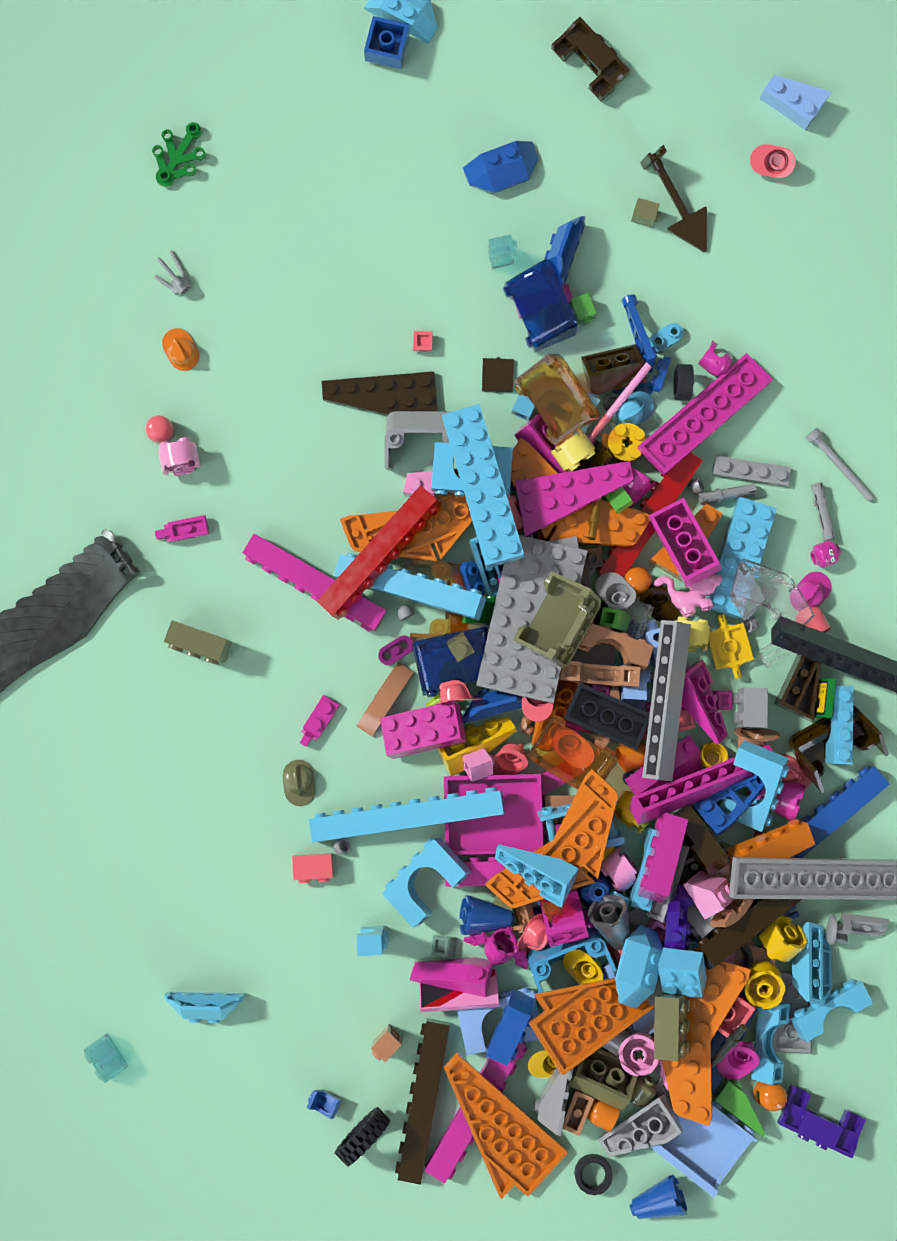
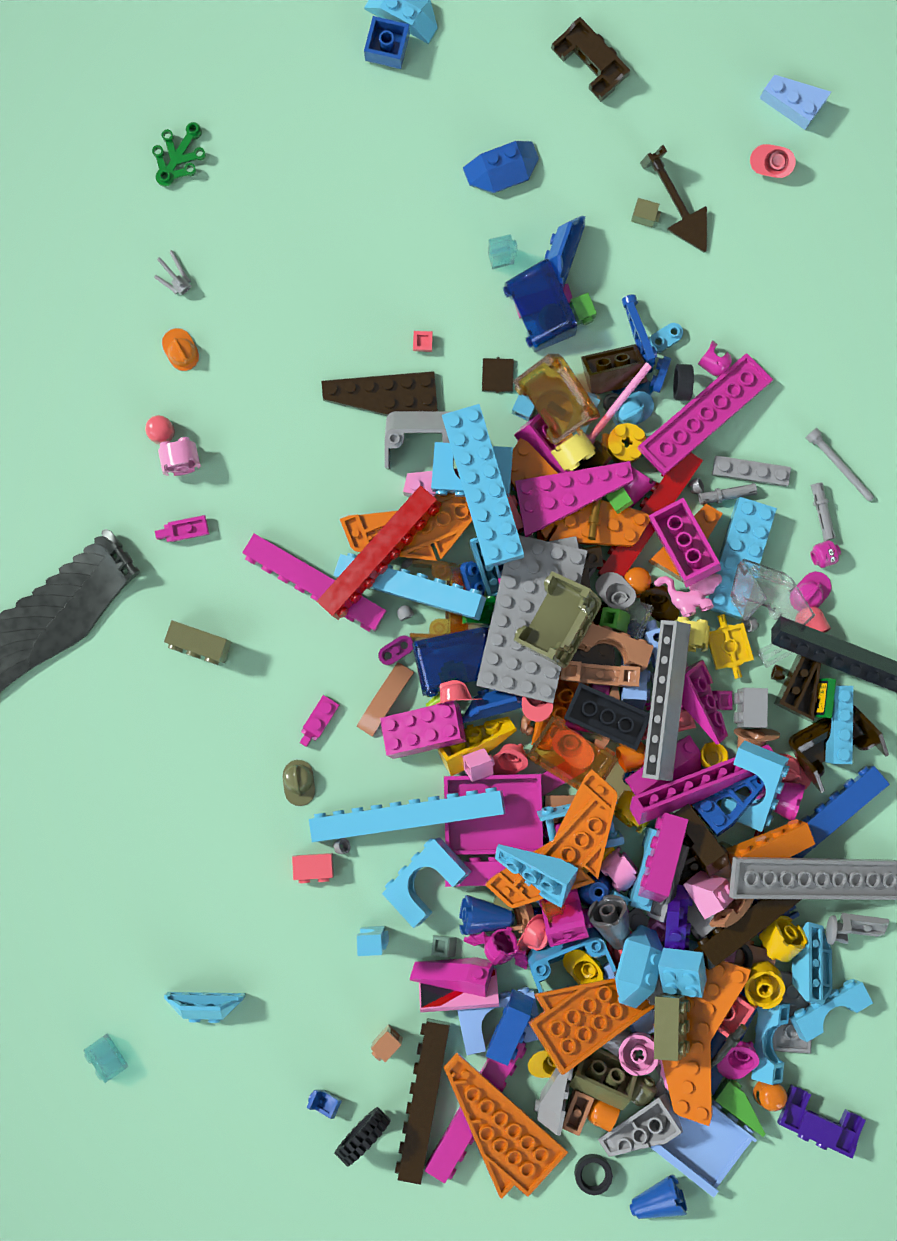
(460, 646): olive brick -> none
(777, 673): none -> dark brown hinge

